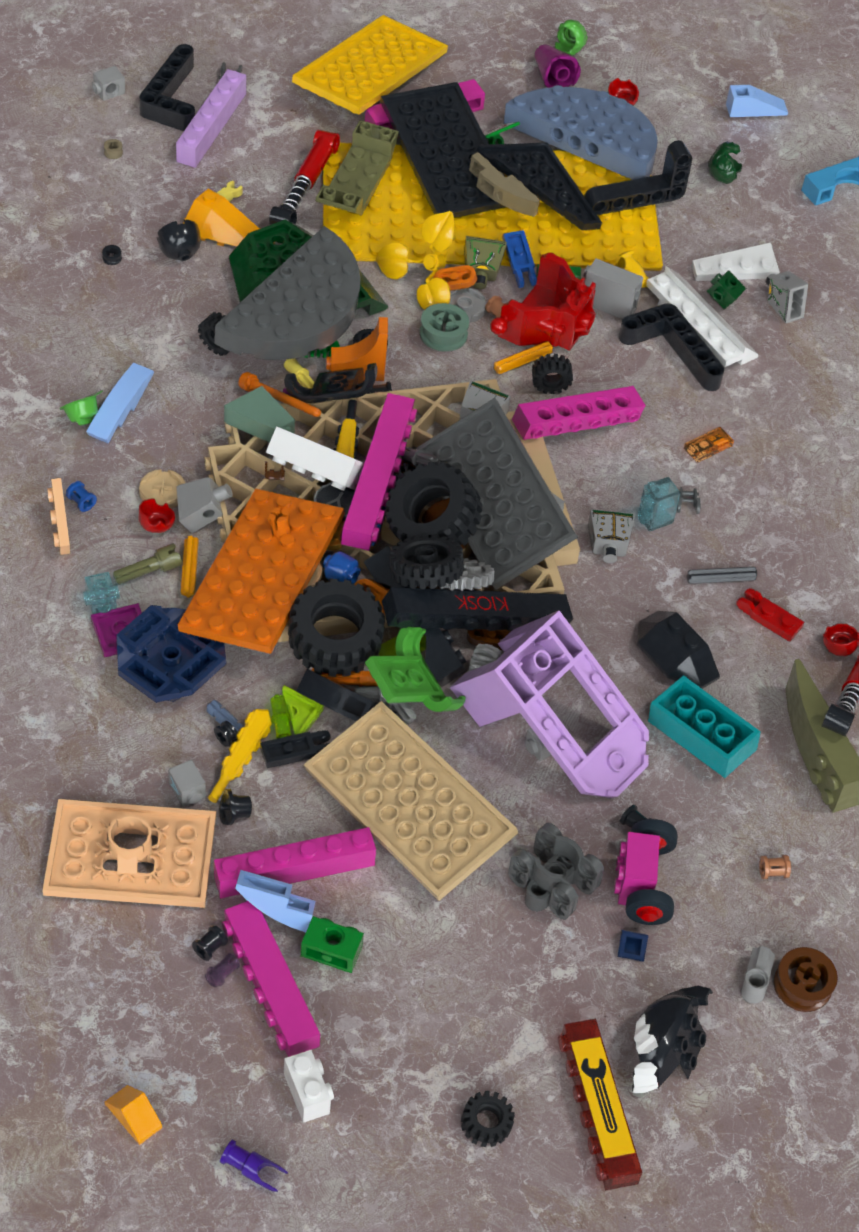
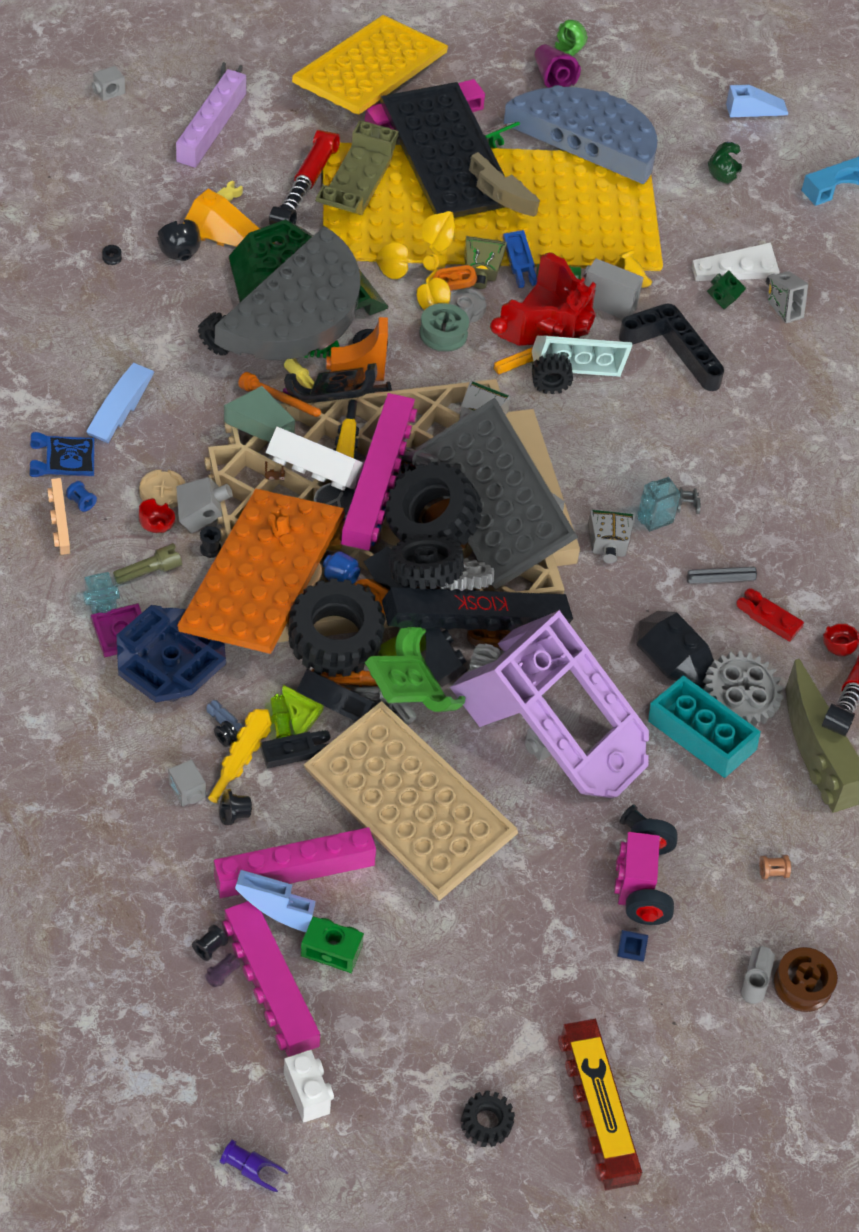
(64, 455): none -> blue flag
(82, 410): bright green piece -> none
(82, 847): light nougat plate -> none
(113, 149): dark tan bush -> none
(134, 1113): light orange slope -> none
(156, 97): black beam -> none
(189, 566): light orange axle -> none
(210, 540): none -> black bush
(494, 306): nougat bush -> none
(545, 177): black wing -> none
(557, 874): dark grey piece -> none
(578, 412): dark pink brick -> none
(585, 355): none -> light aqua slope
(625, 90): red hair -> none
(648, 190): black beam -> none
(669, 1037): black animal -> none
(708, 444): clear orange tile -> none
(710, 326): white slope -> none
(743, 687): none -> light grey gear

